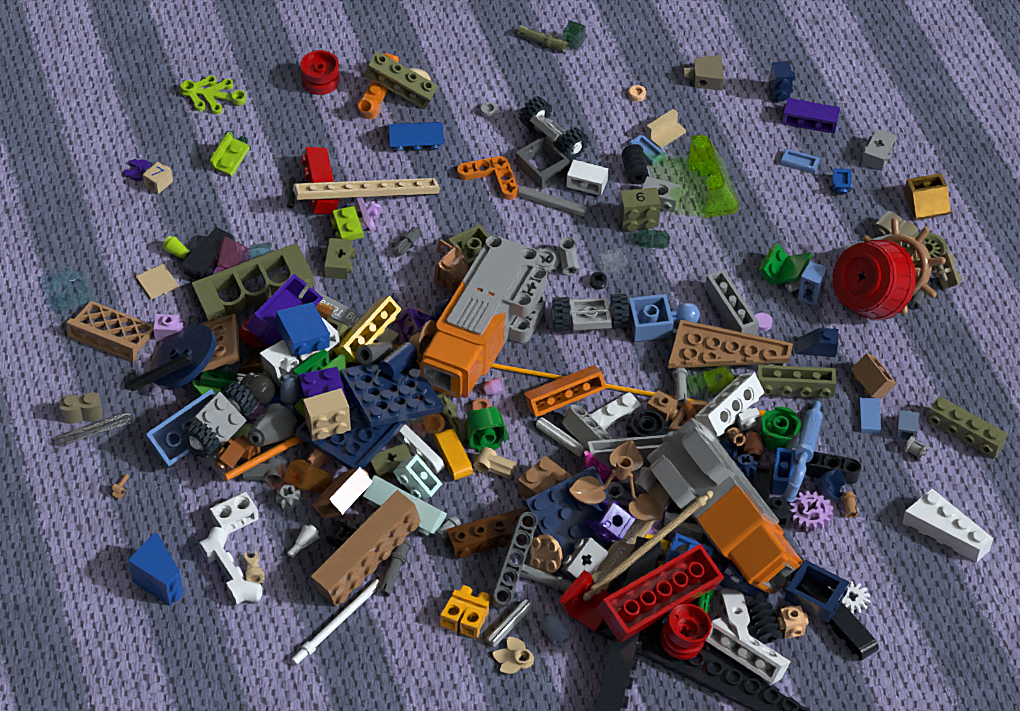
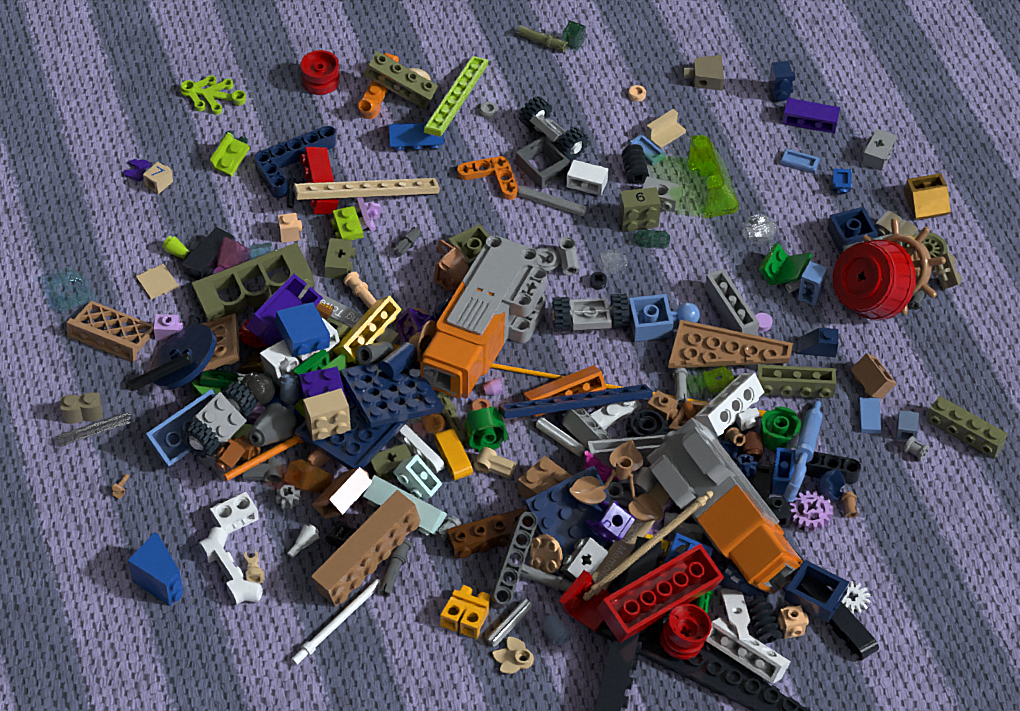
(278, 156): none -> dark blue beam
(289, 227): none -> light nougat brick
(359, 288): none -> light nougat pin
(456, 96): none -> lime tile
(575, 401): none -> dark blue tile
(760, 229): none -> clear plant
(850, 227): none -> dark blue brick
(948, 525): white wedge -> none

